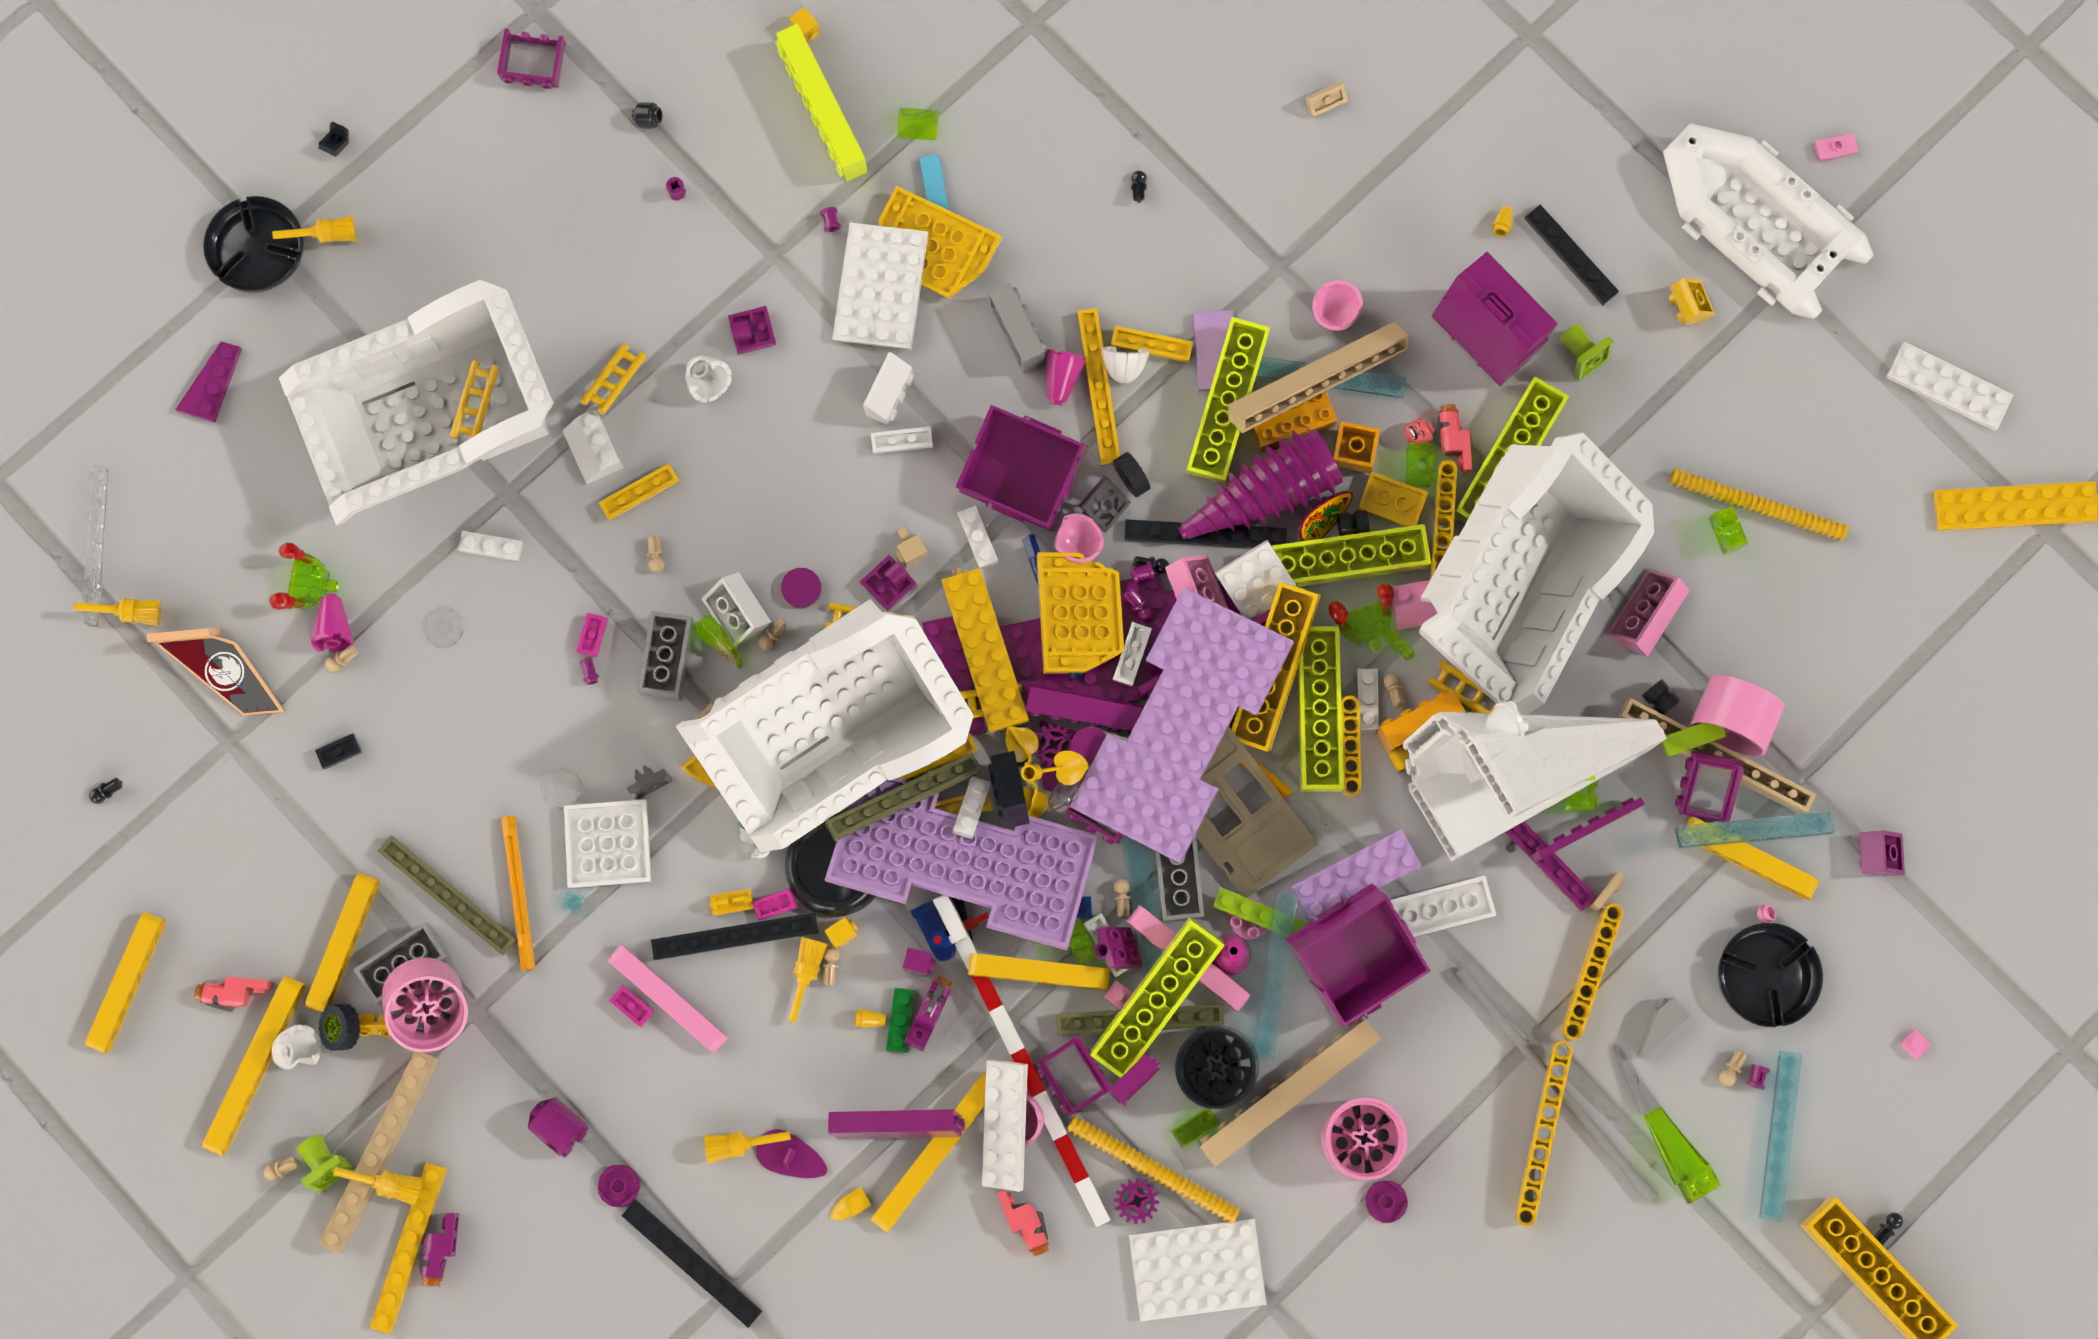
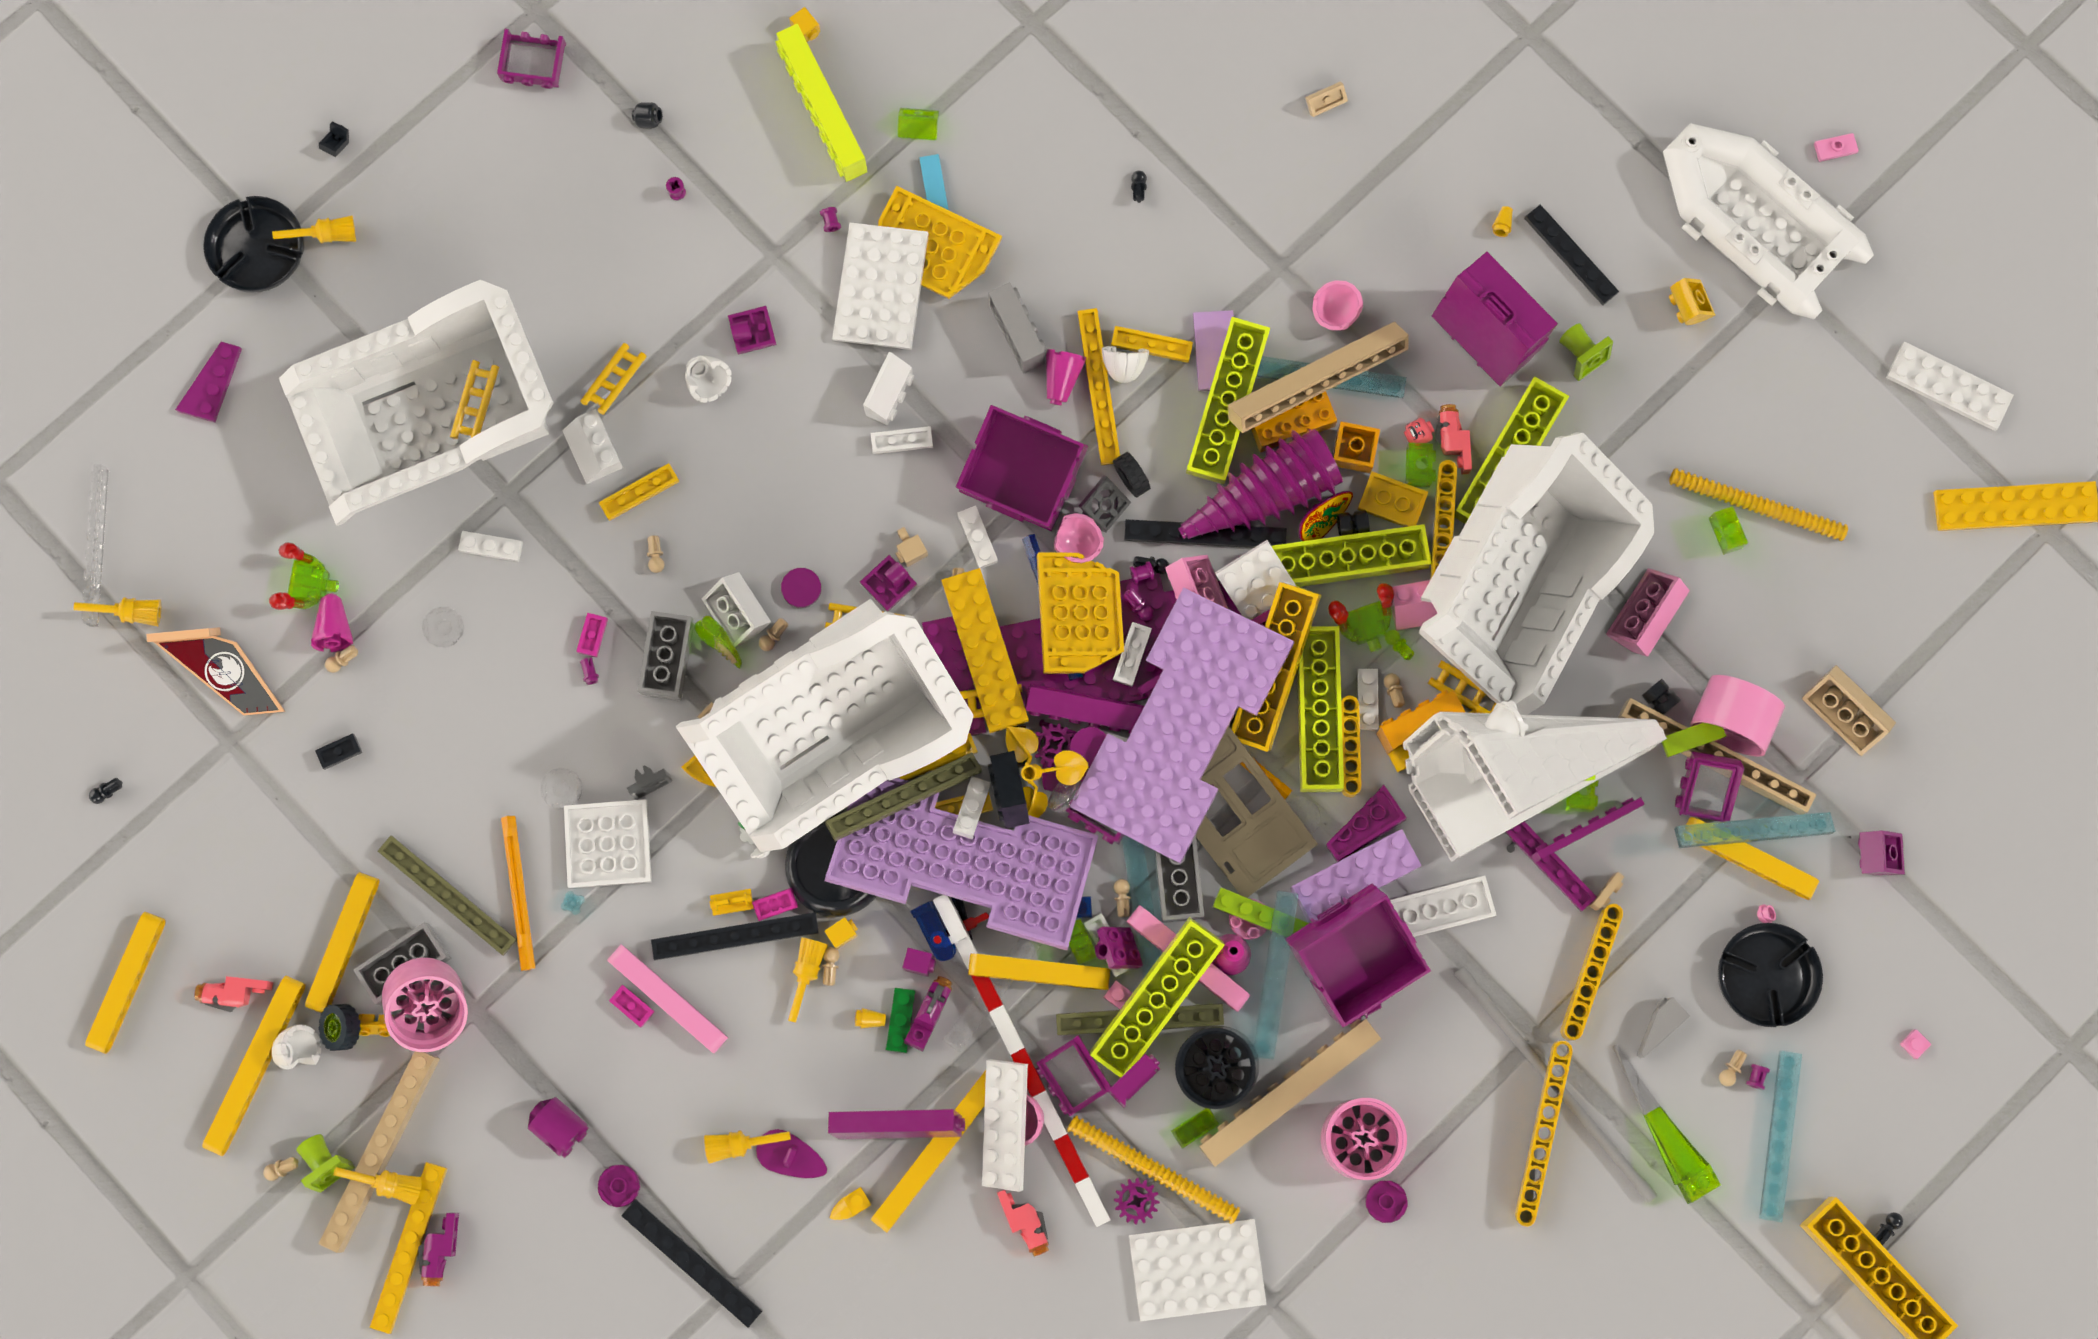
(1370, 822): none -> magenta wing
(1849, 710): none -> tan slope

